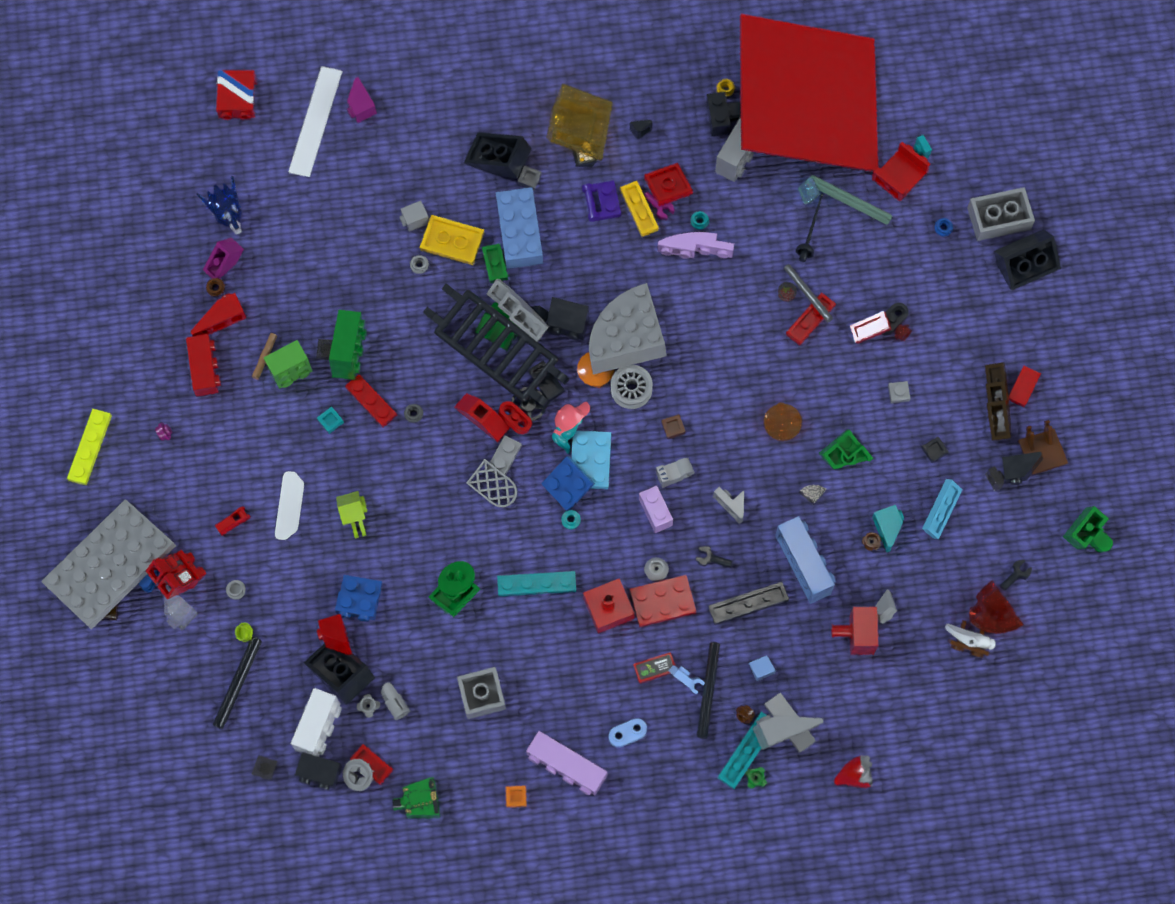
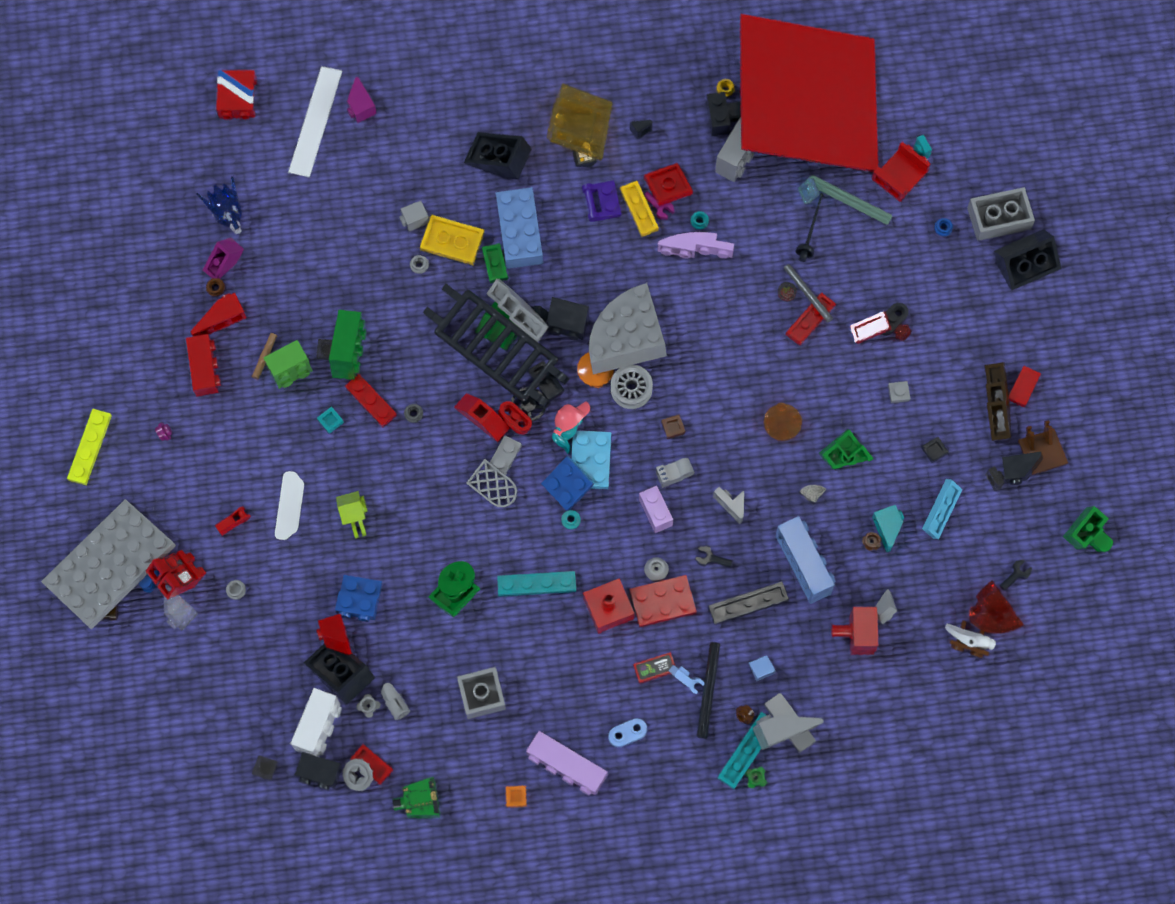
(237, 683): black axle -> none
(244, 632): lime plate -> none
(529, 177): flat silver plate -> none
(856, 773): red hat -> none

